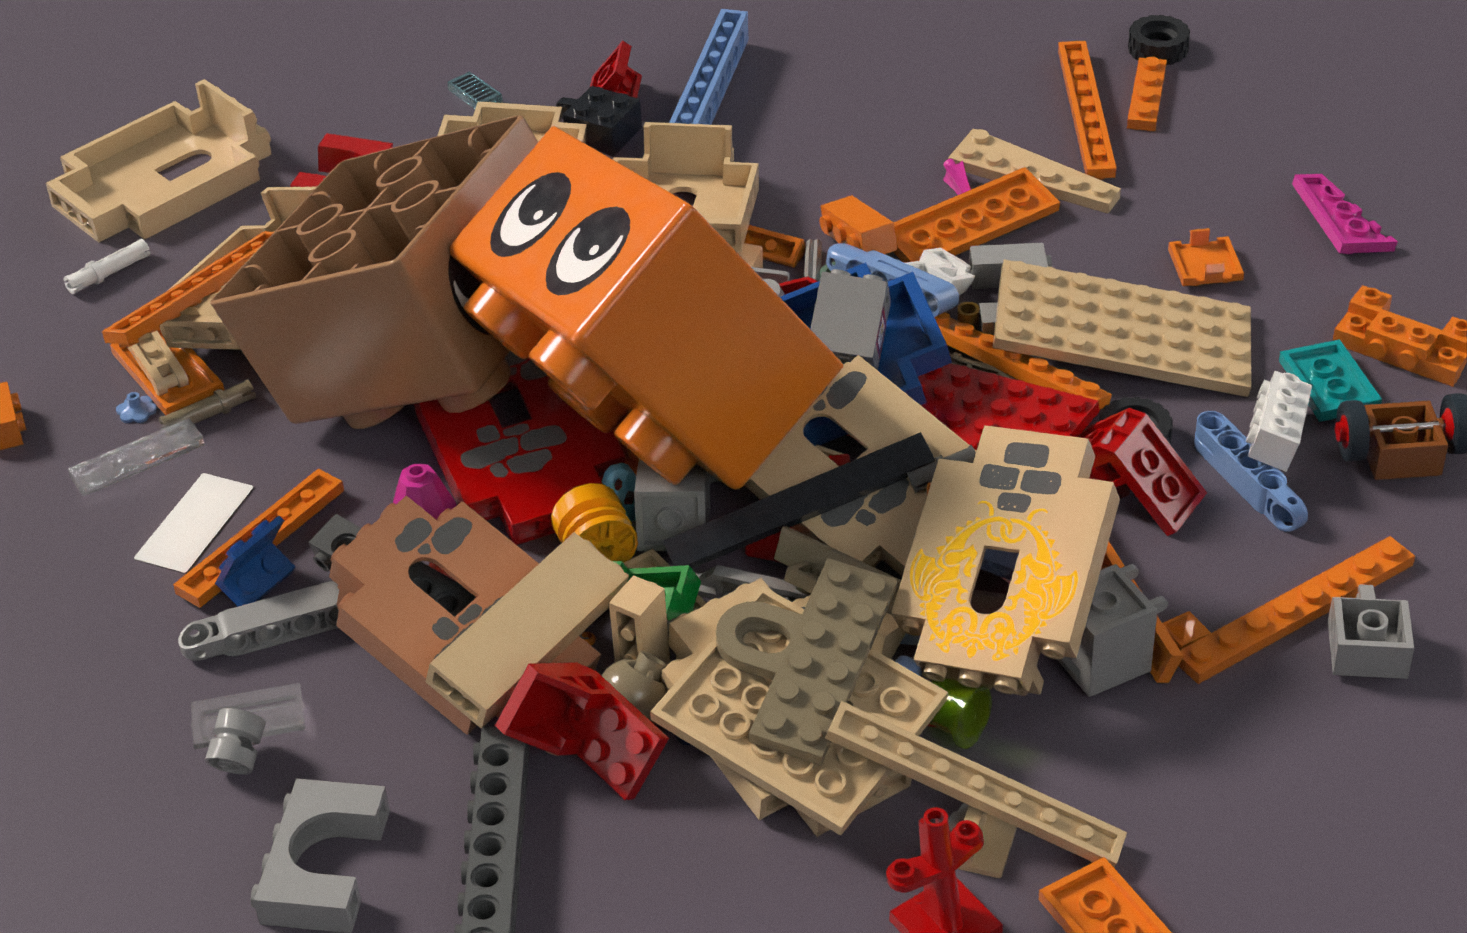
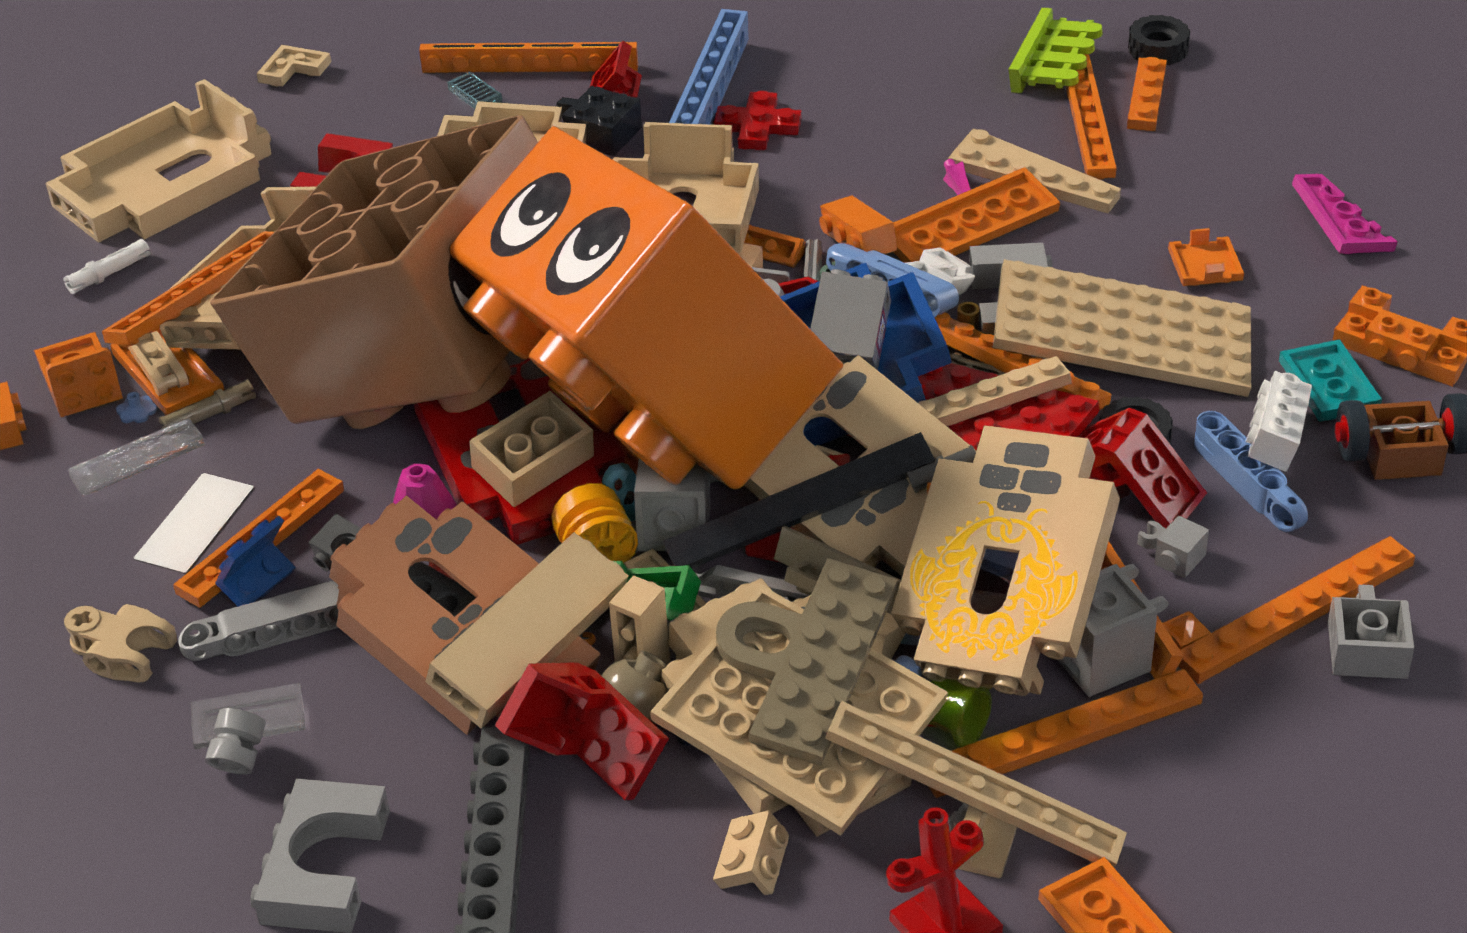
(79, 374): none -> orange bracket
(113, 641): none -> tan piece
(290, 60): none -> tan plate
(519, 57): none -> orange plate
(531, 448): none -> tan brick
(752, 852): none -> tan bracket
(759, 120): none -> red plate
(998, 391): none -> tan plate
(1053, 52): none -> lime fence
(1083, 724): none -> orange plate
(1178, 546): none -> light grey brick

